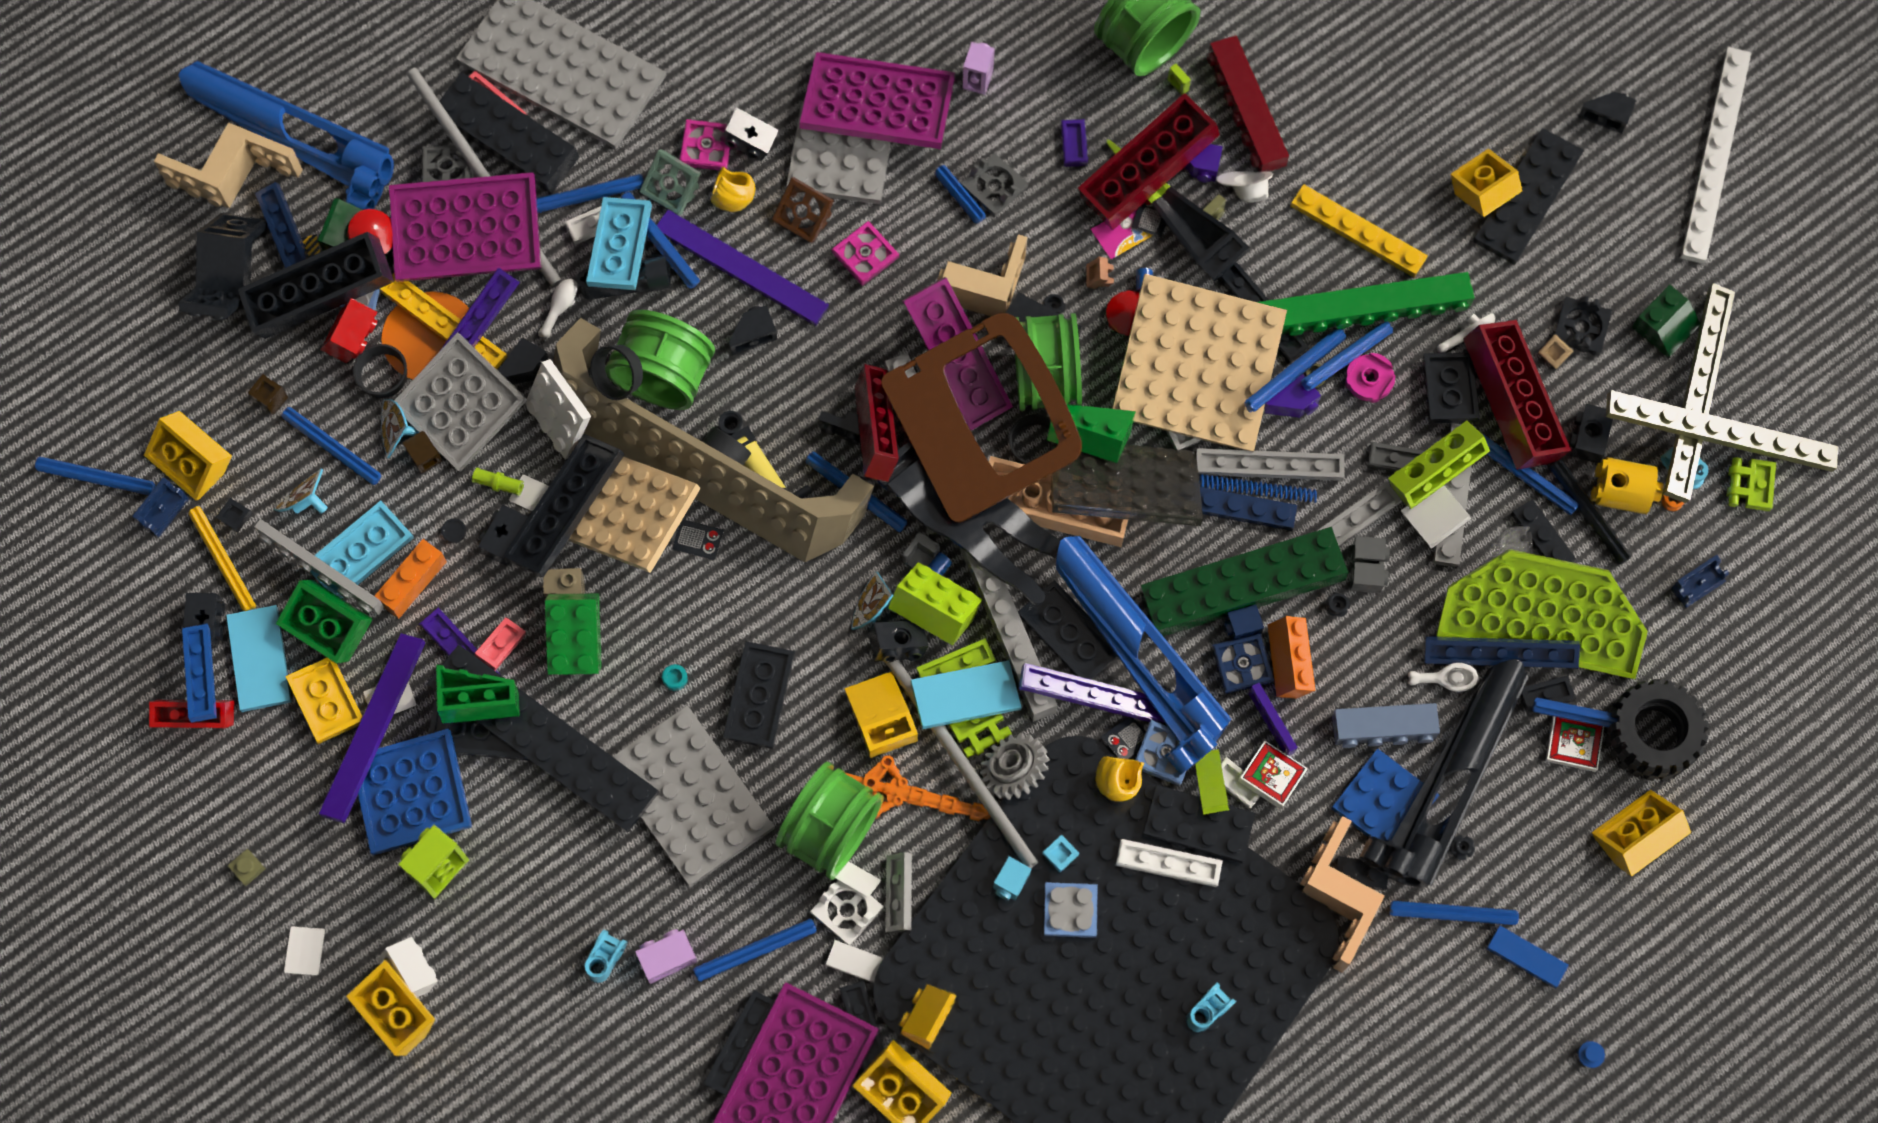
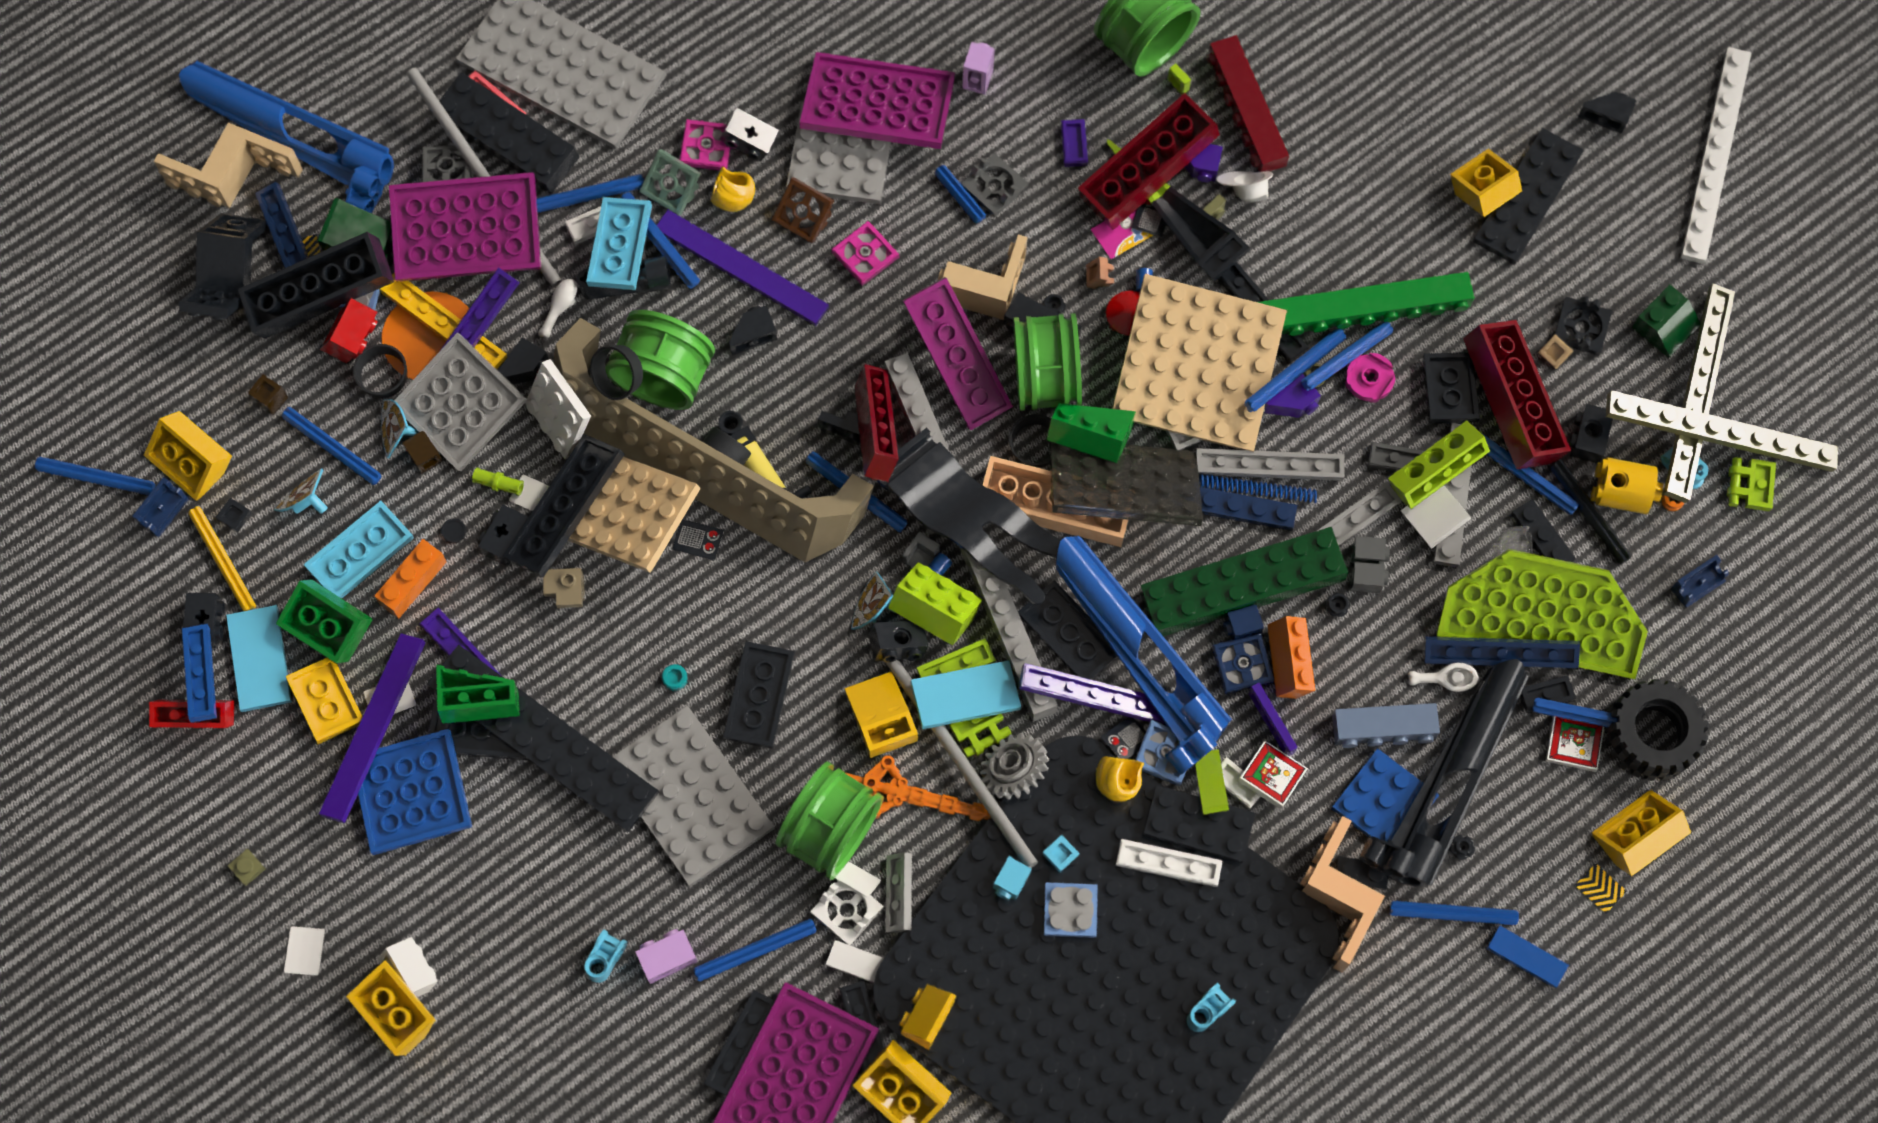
(326, 573): light grey plate -> none
(373, 222): red dish -> none
(433, 861): lime brick -> none
(500, 644): coral plate -> none
(573, 633): green brick -> none
(945, 442): reddish brown door -> none
(1359, 231): yellow plate -> none
(1458, 338): white piece -> none
(1591, 1054): blue plate -> none
(1600, 888): none -> sticker

